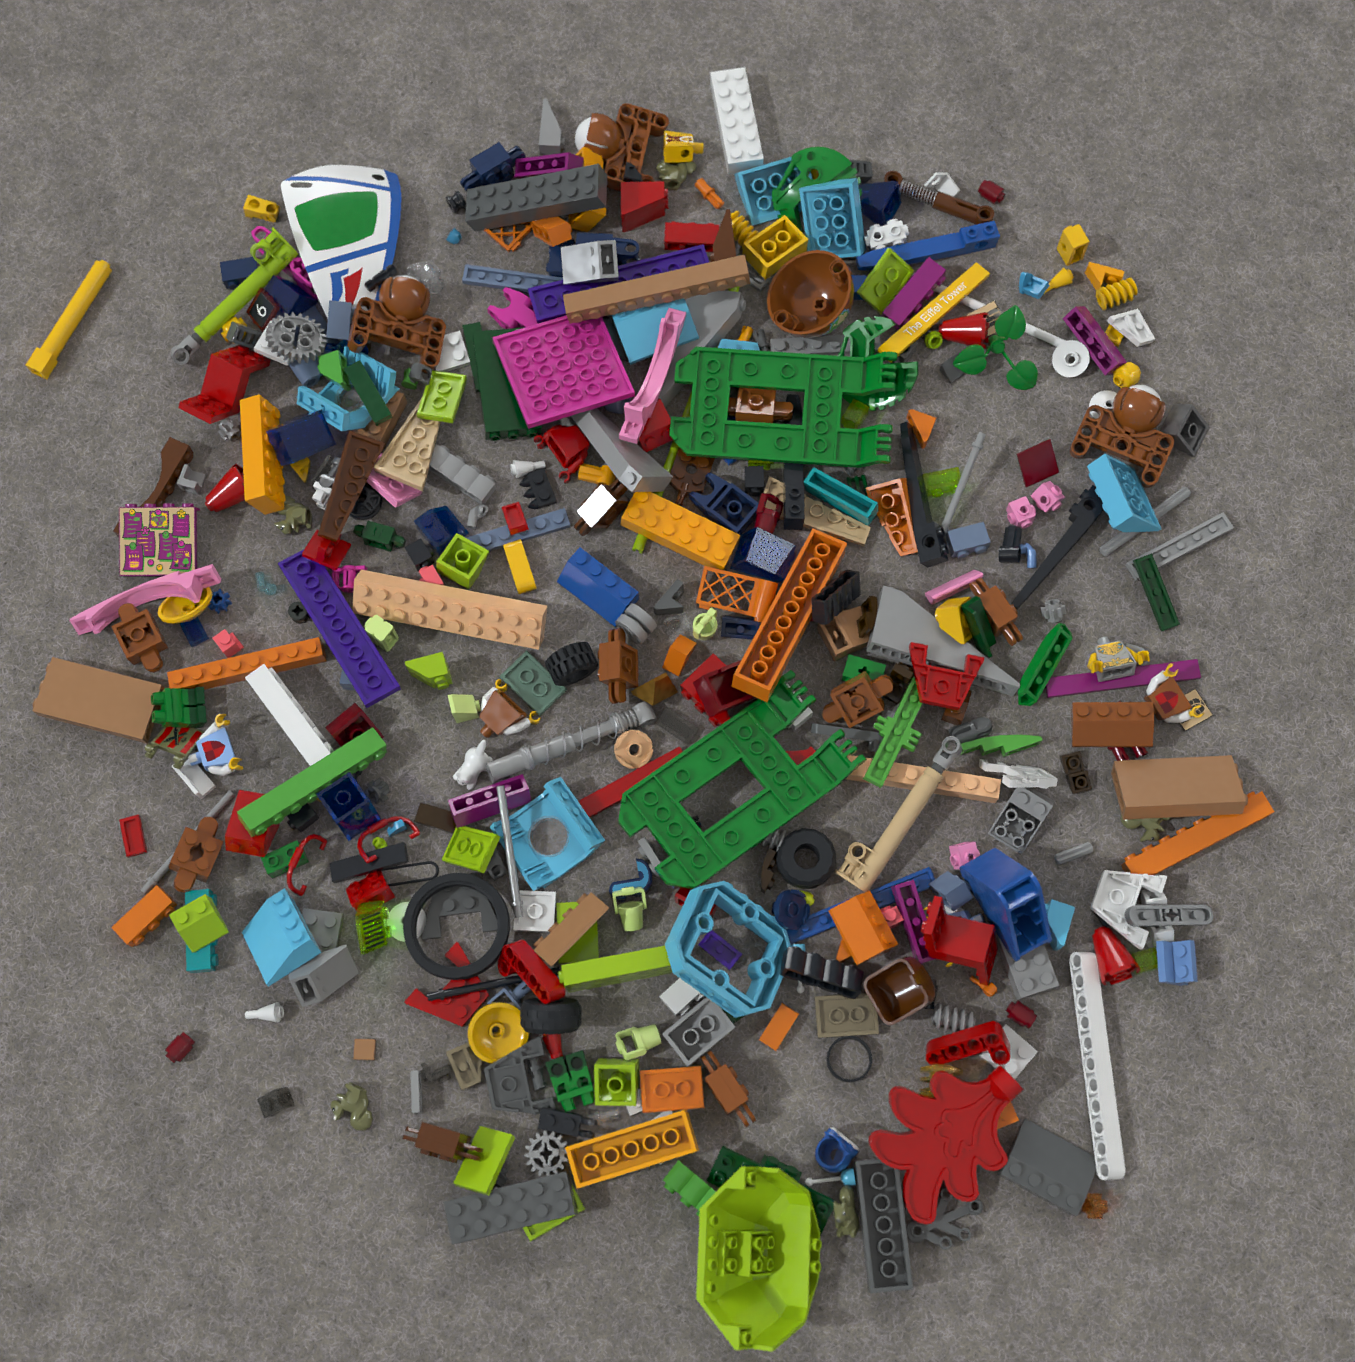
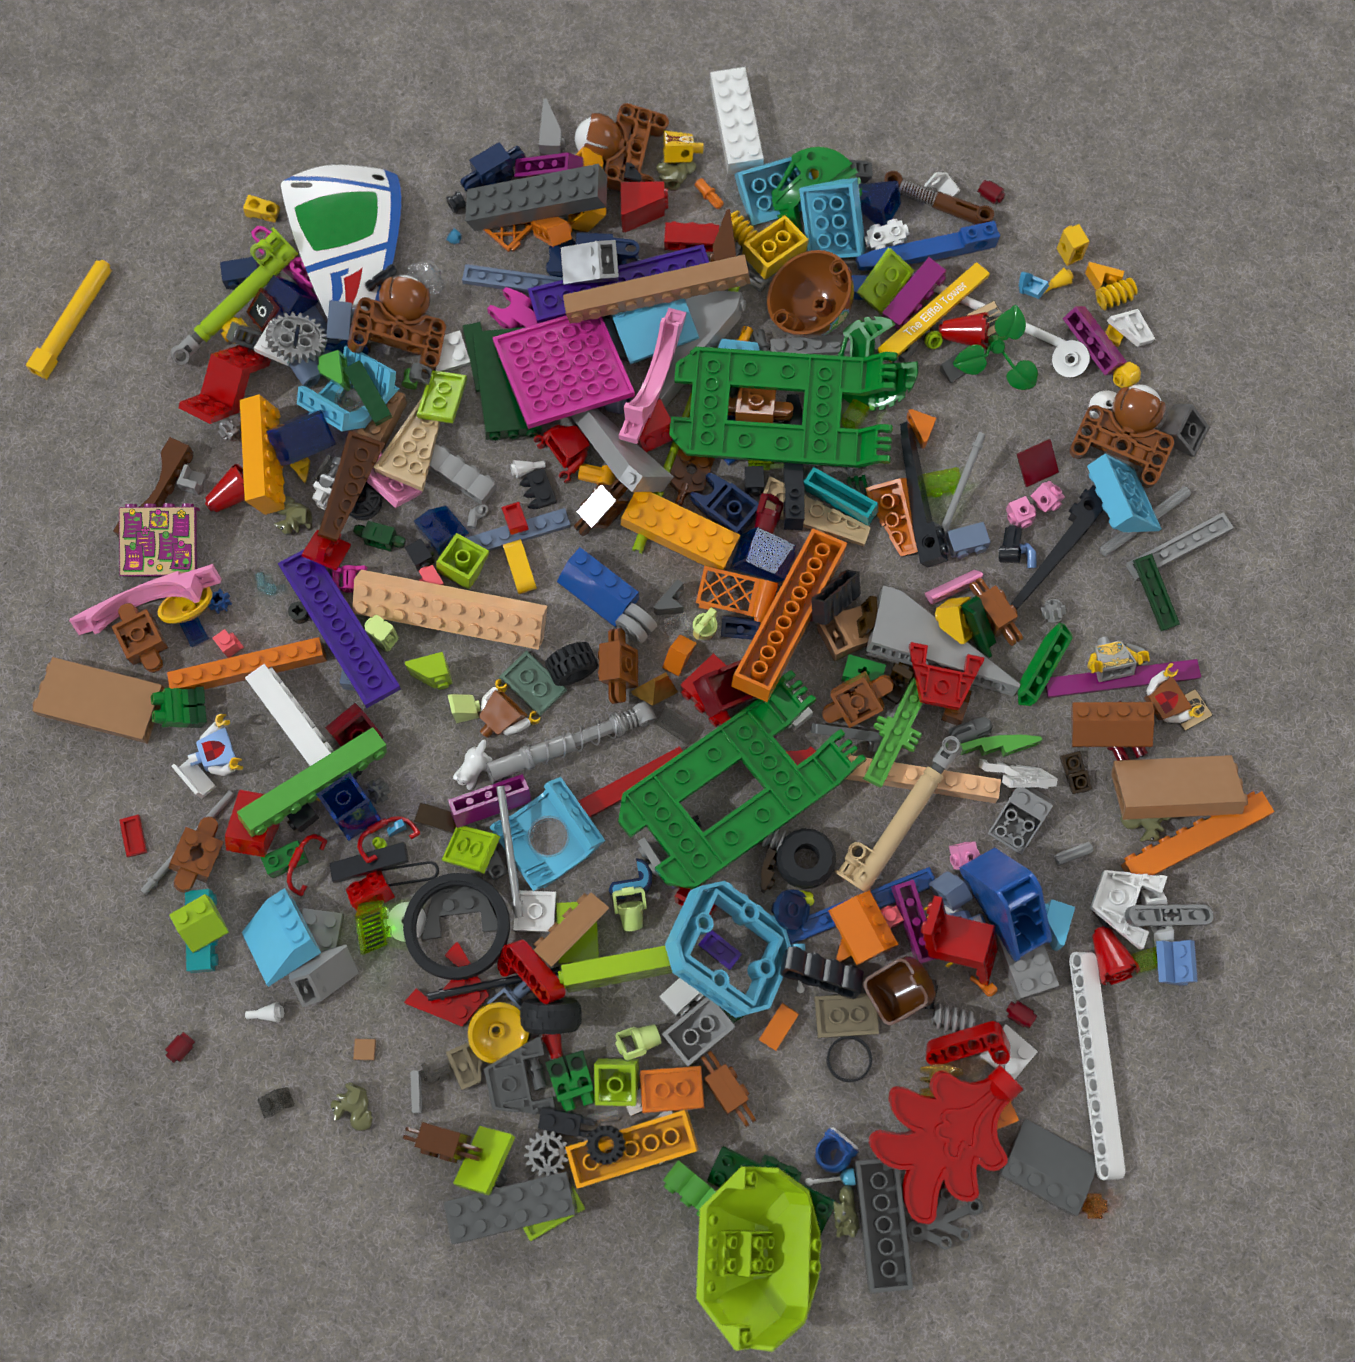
(144, 916): orange brick -> none
(176, 741): olive flag -> none
(593, 1140): none -> black tyre
(623, 744): light nougat tile -> none

